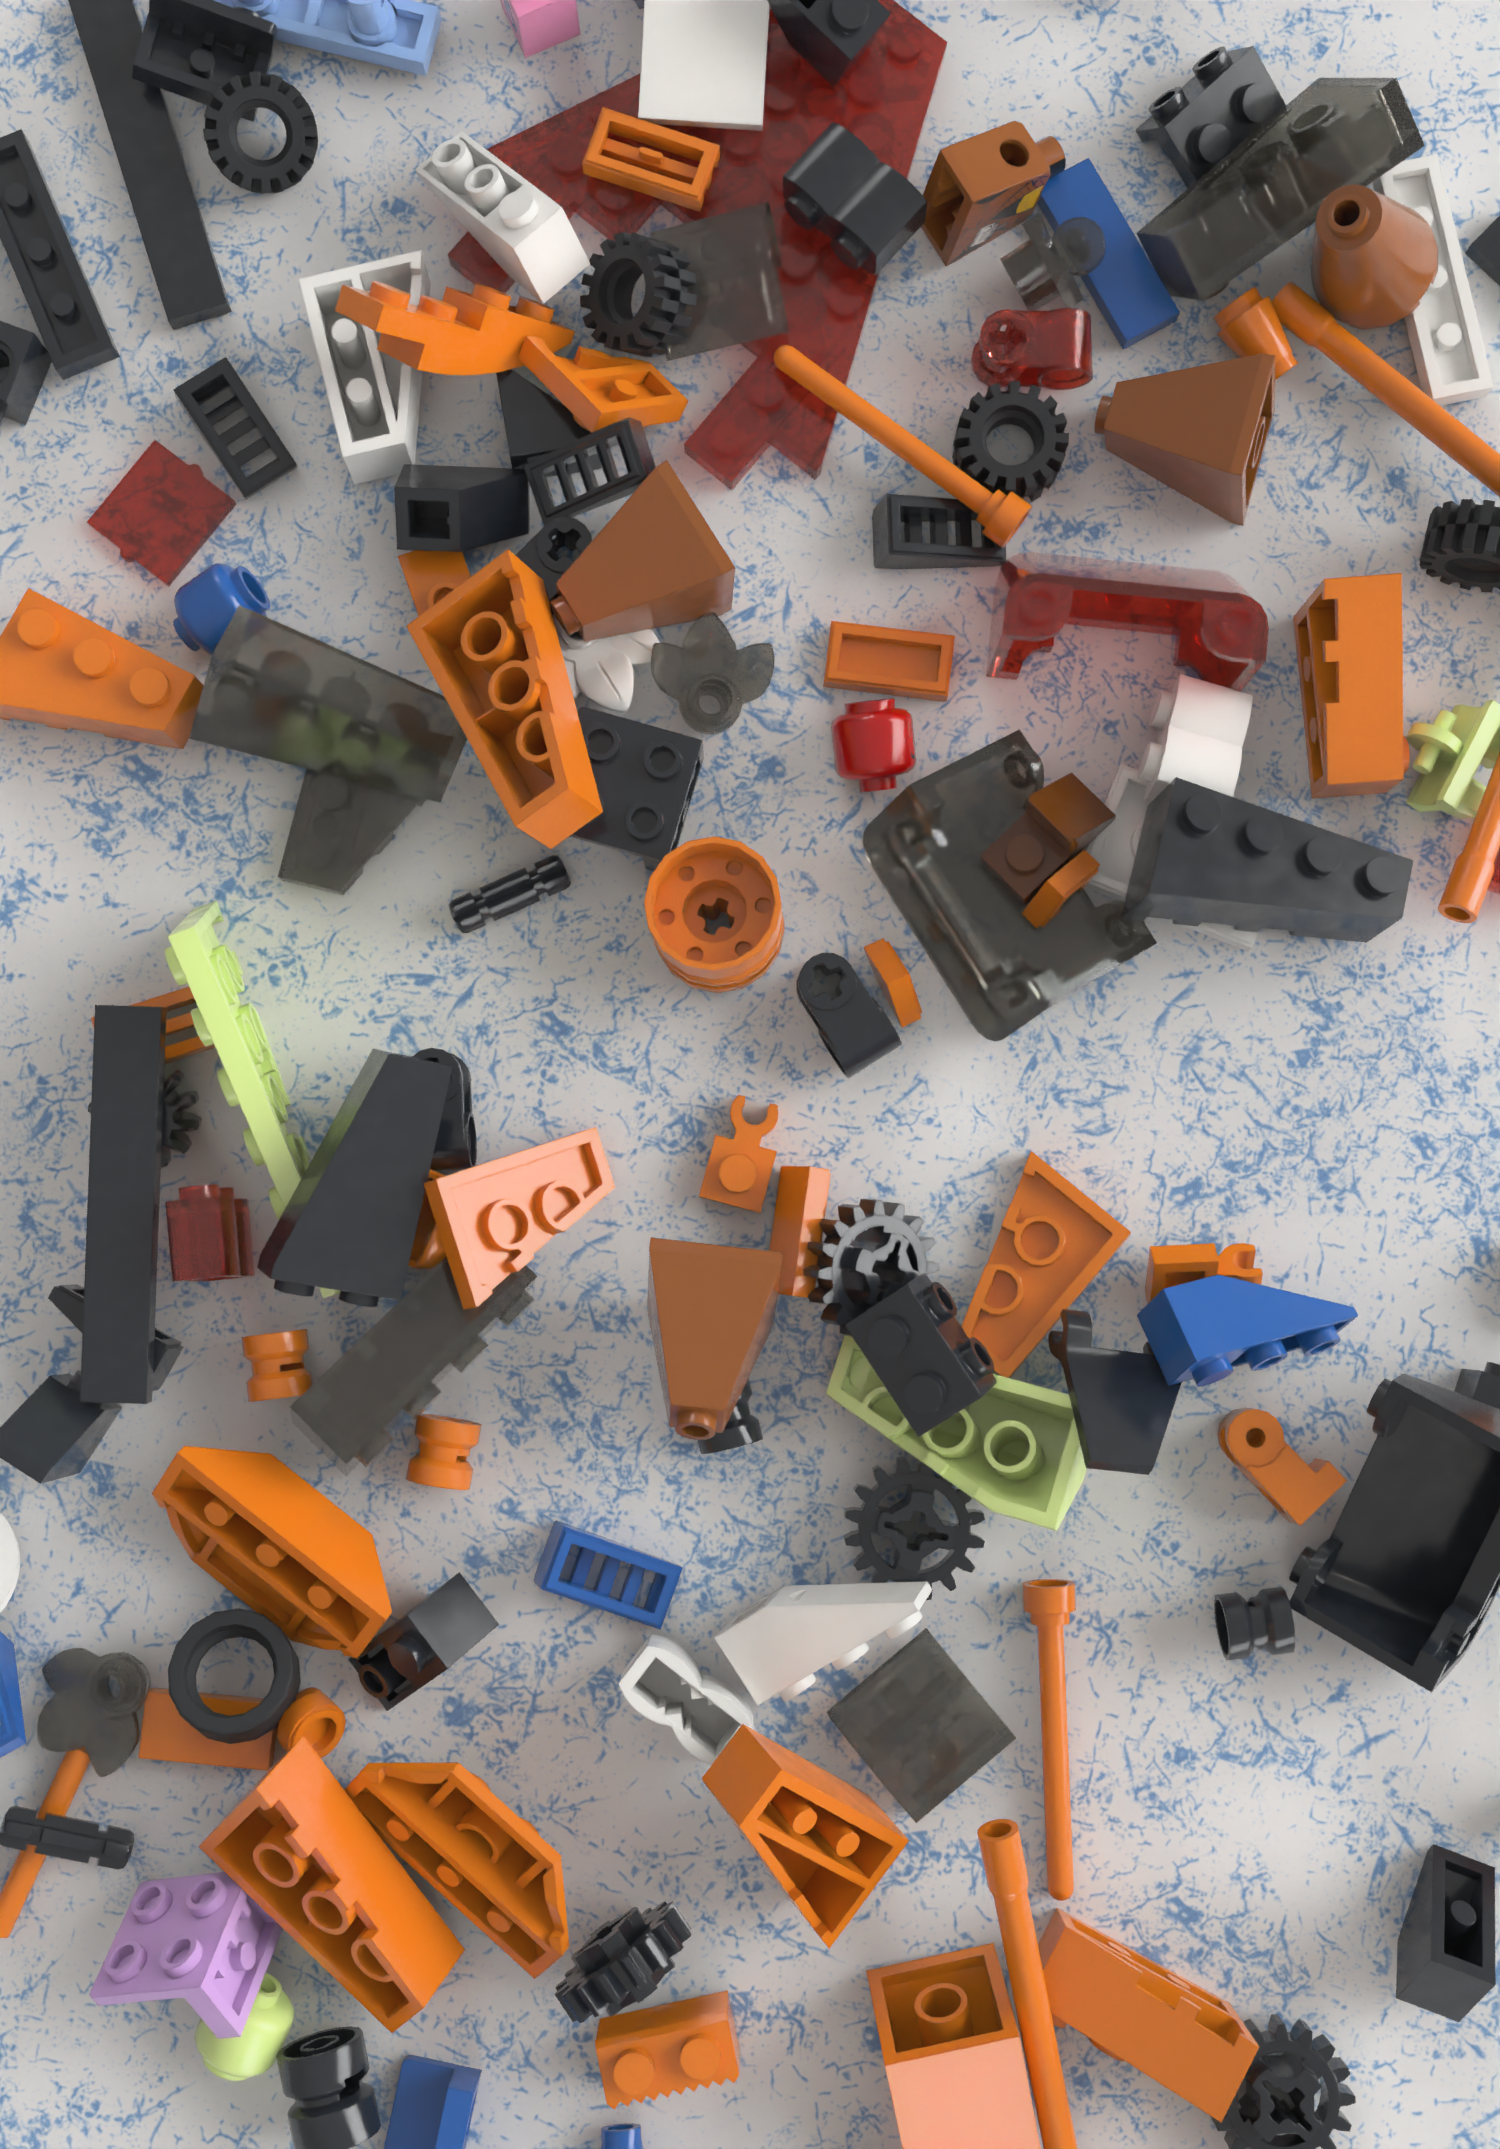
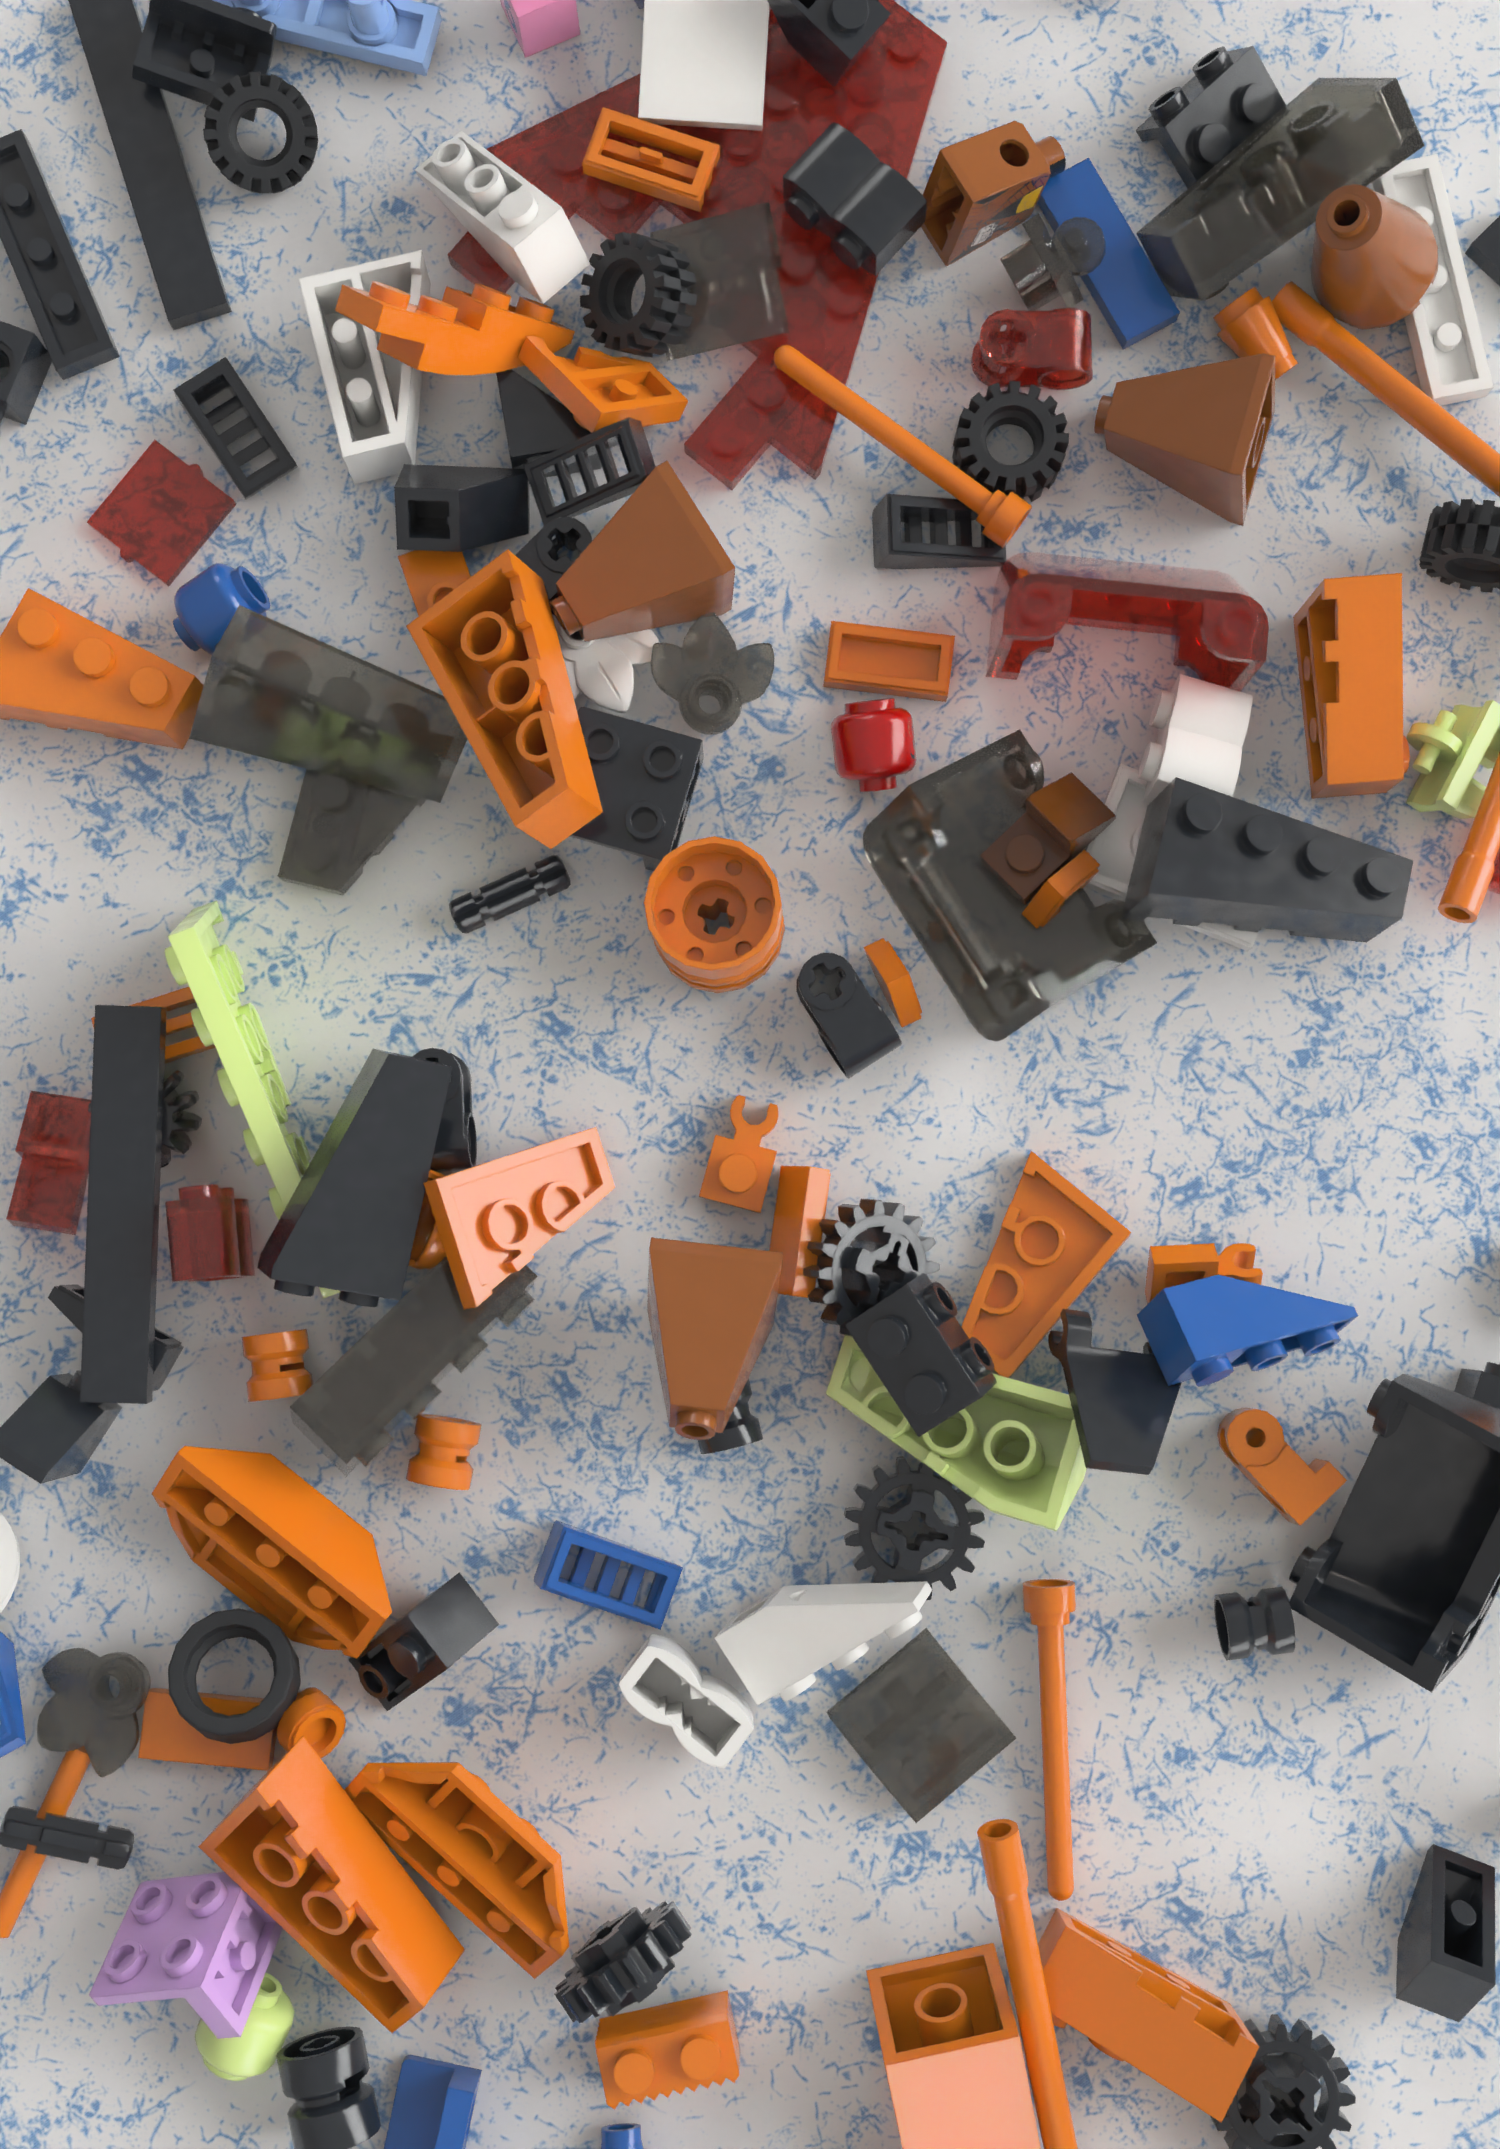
(53, 1163): none -> clear red slope
(807, 1828): orange wedge -> none

